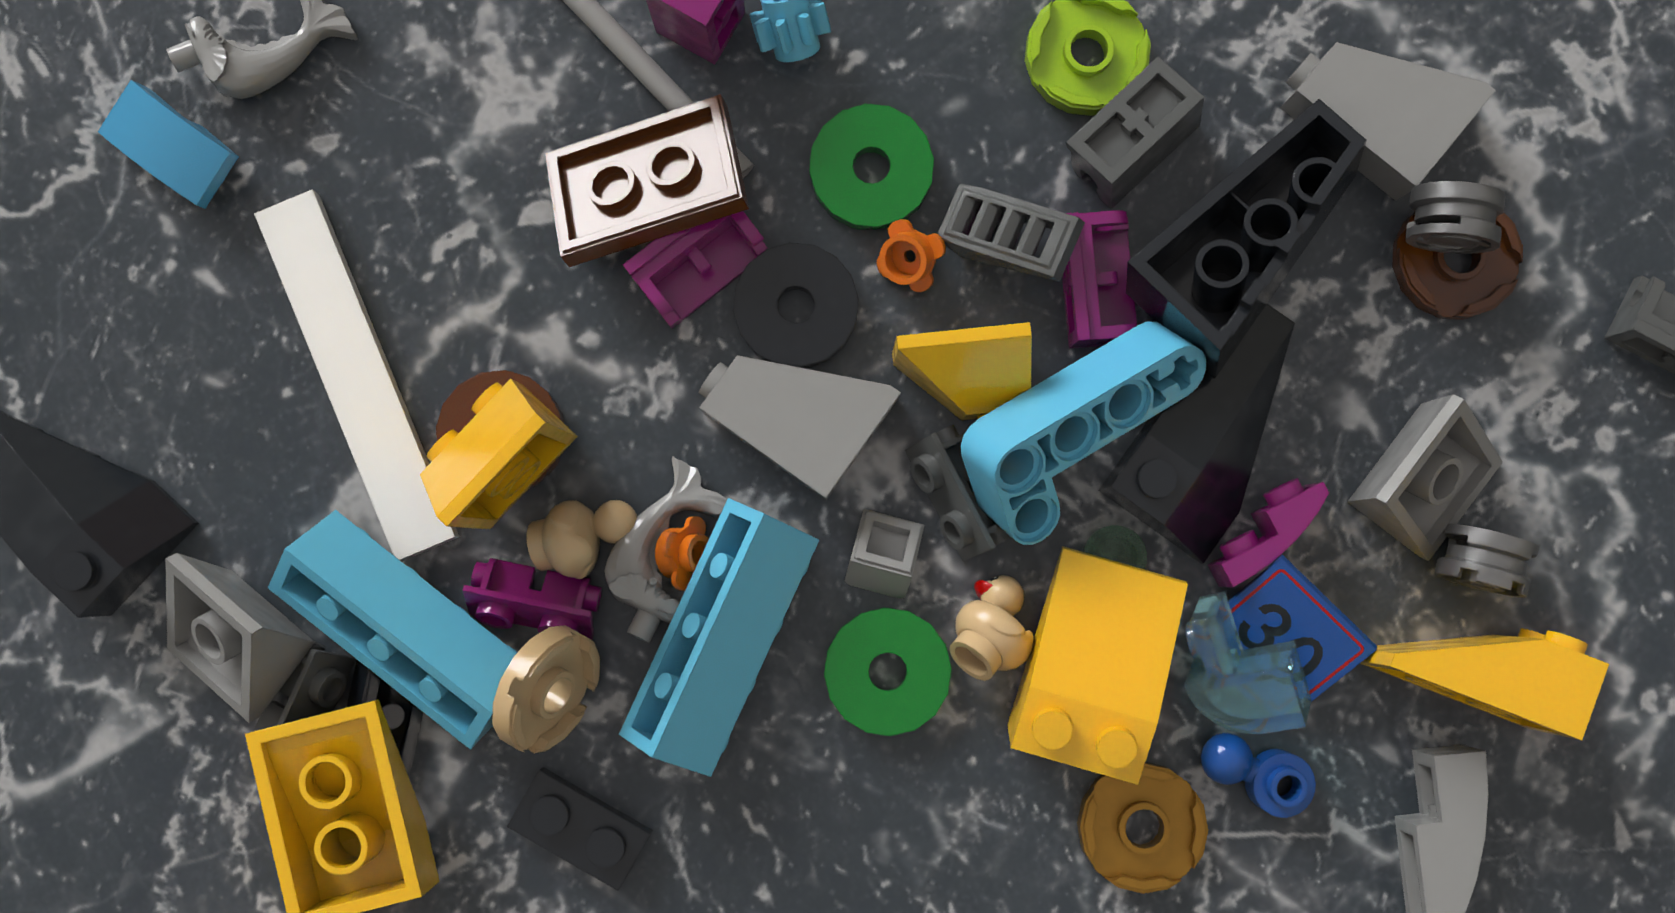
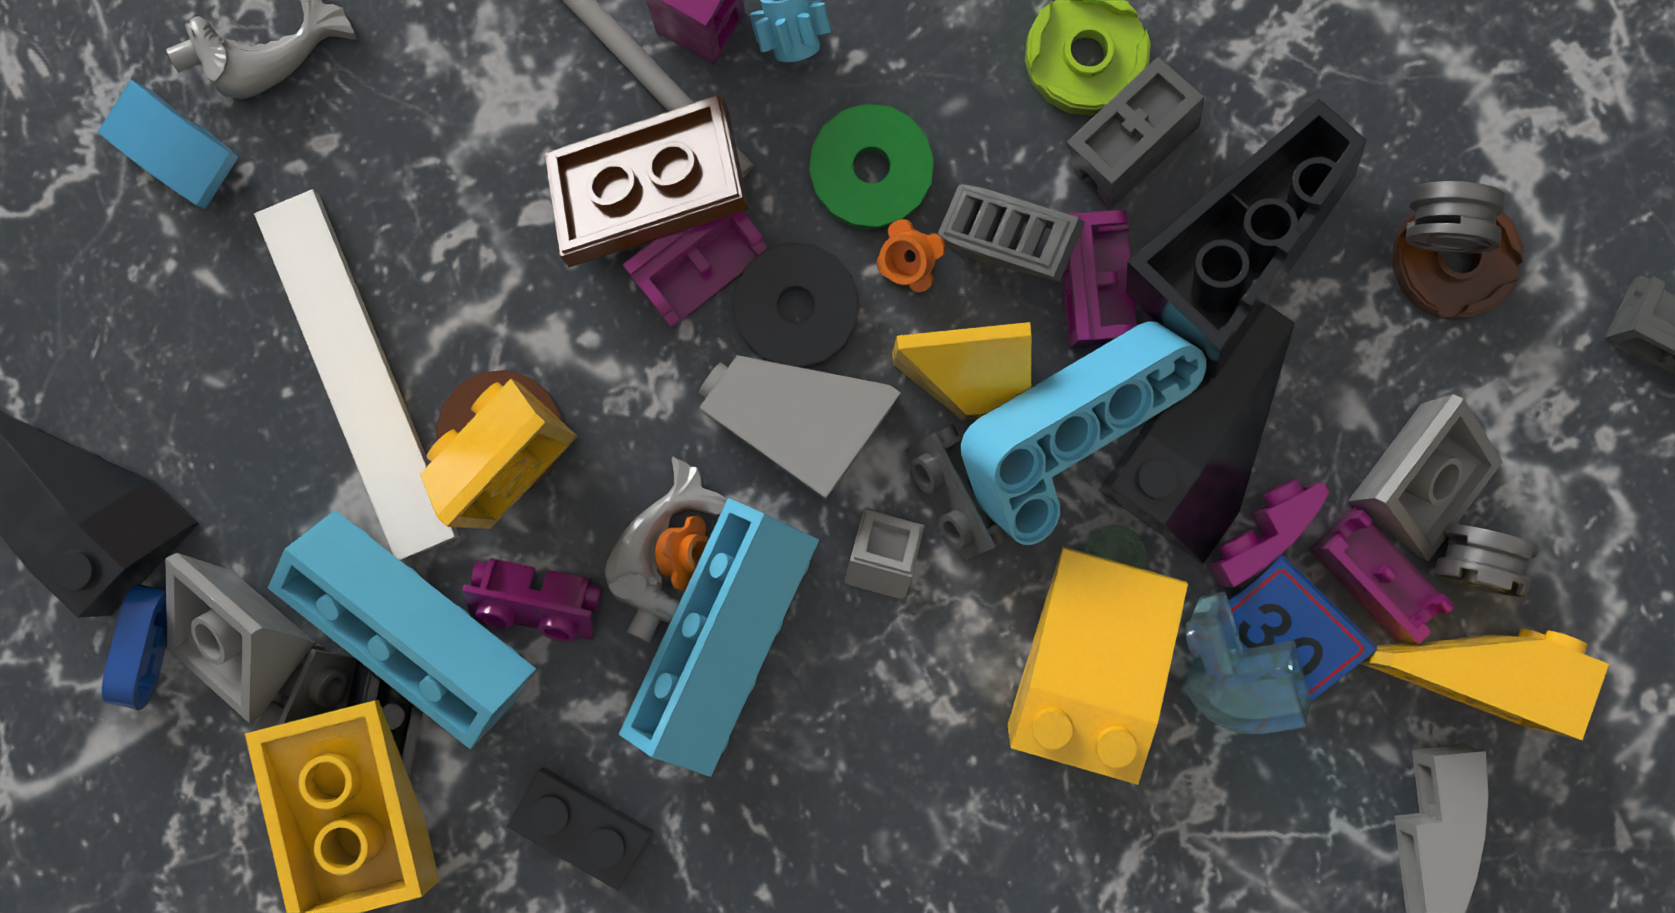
(136, 648): none -> blue beam
(544, 688): tan tile -> none
(572, 535): tan animal -> none
(895, 709): green tile -> none
(989, 633): tan animal -> none
(1148, 865): pearl gold tile -> none
(1230, 760): blue plate -> none
(1380, 577): none -> magenta hinge
(1397, 105): light grey slope -> none

